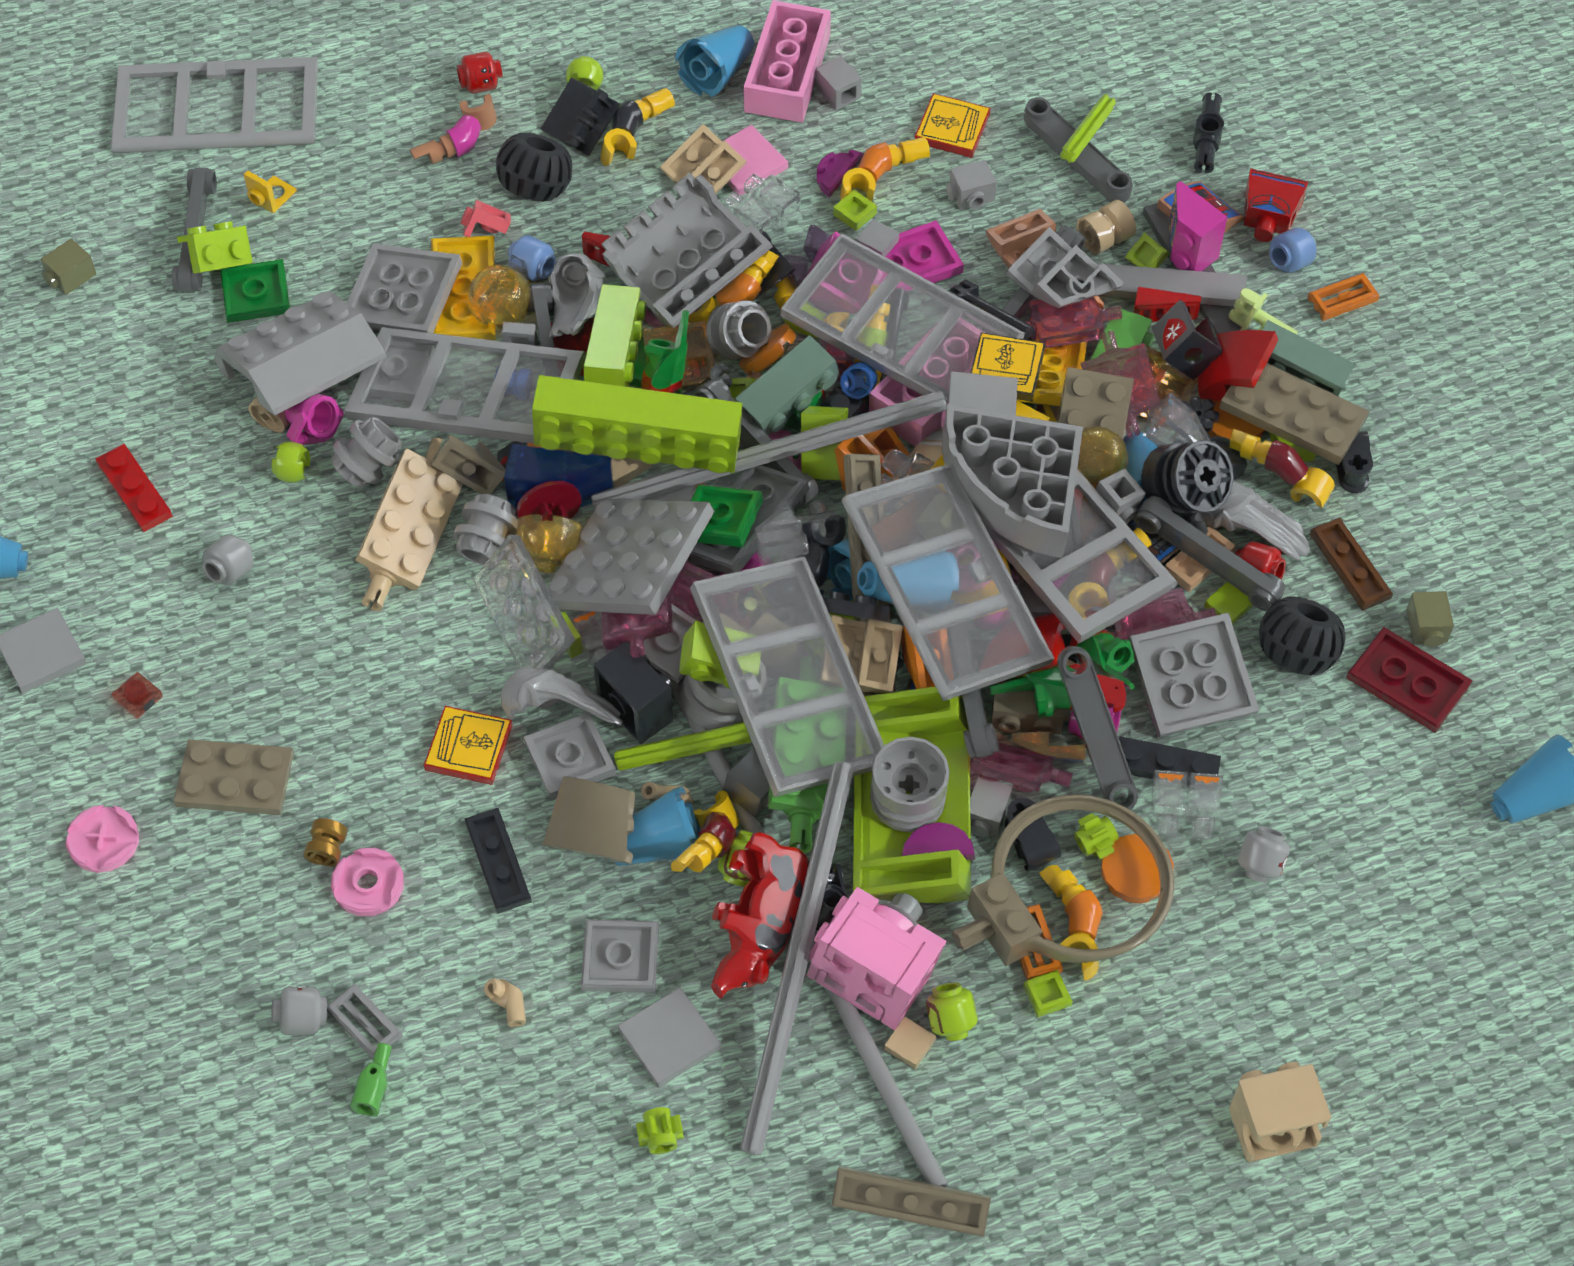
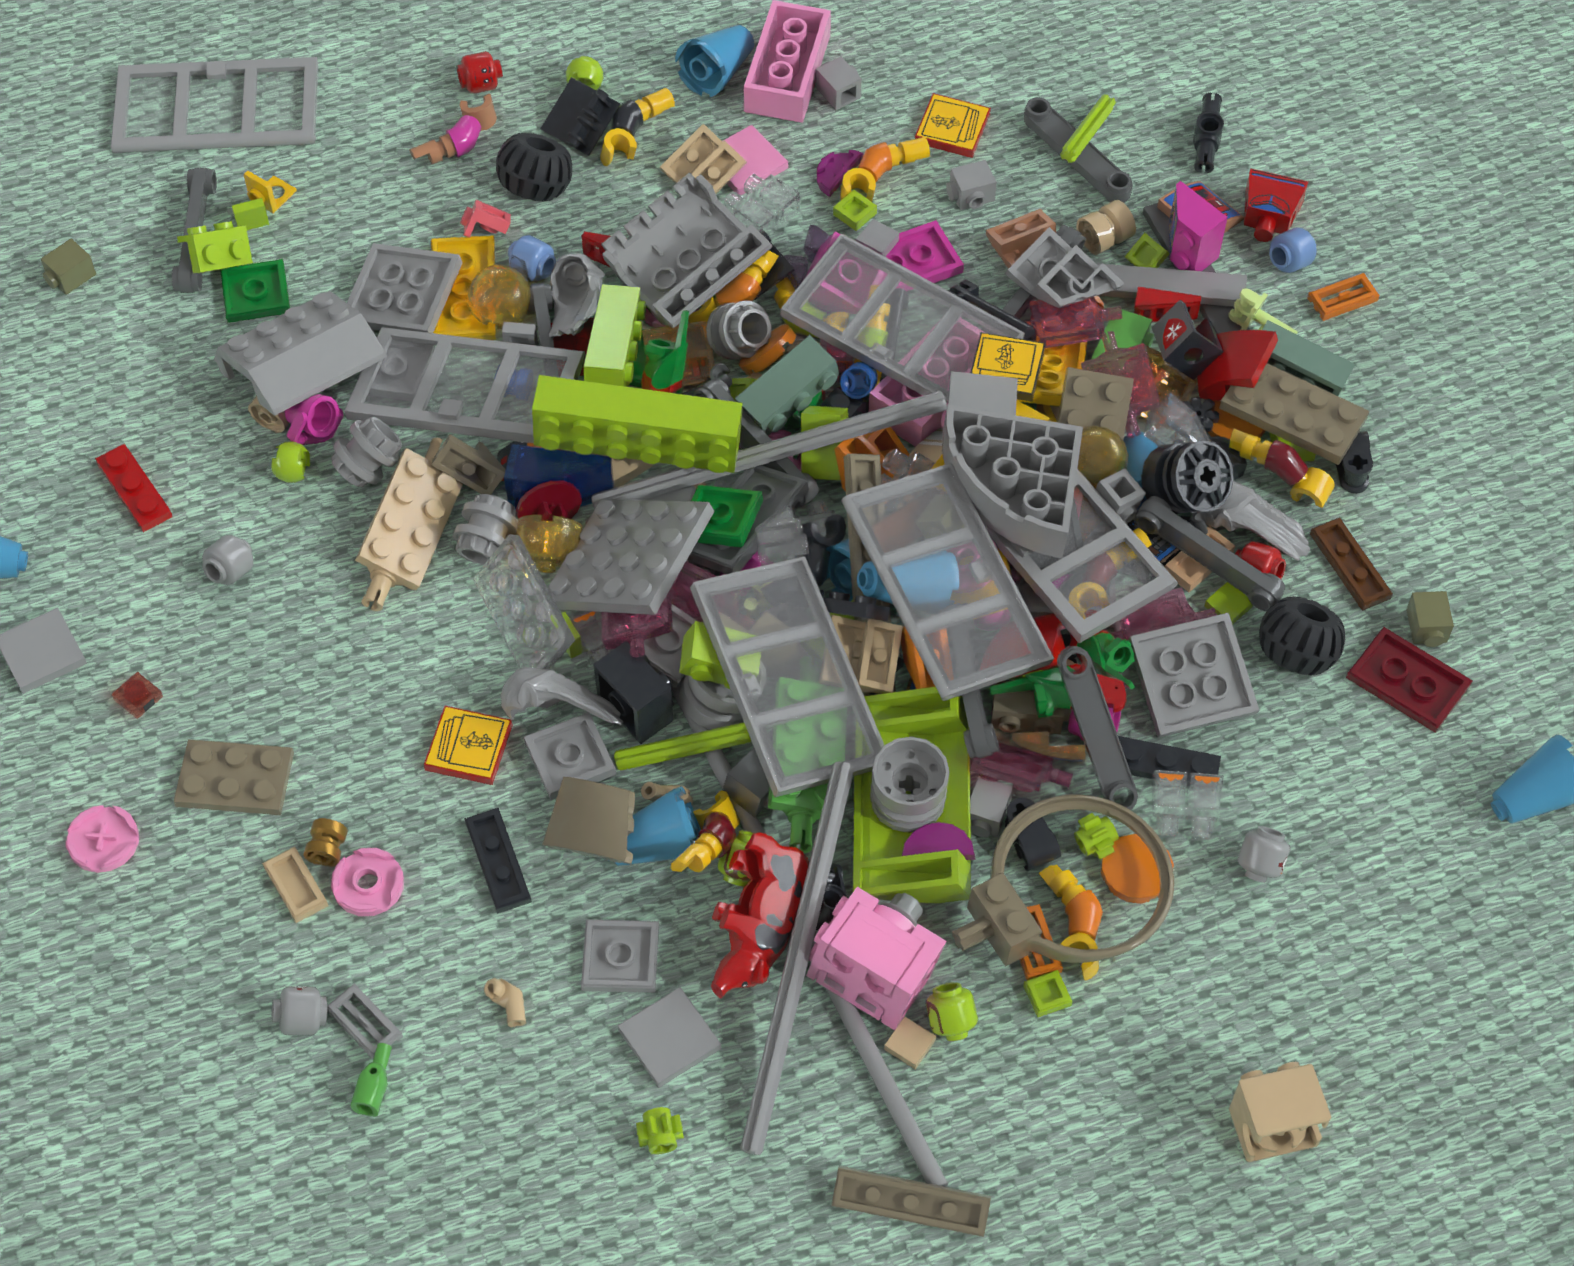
(251, 214): none -> lime tile
(295, 884): none -> tan tile

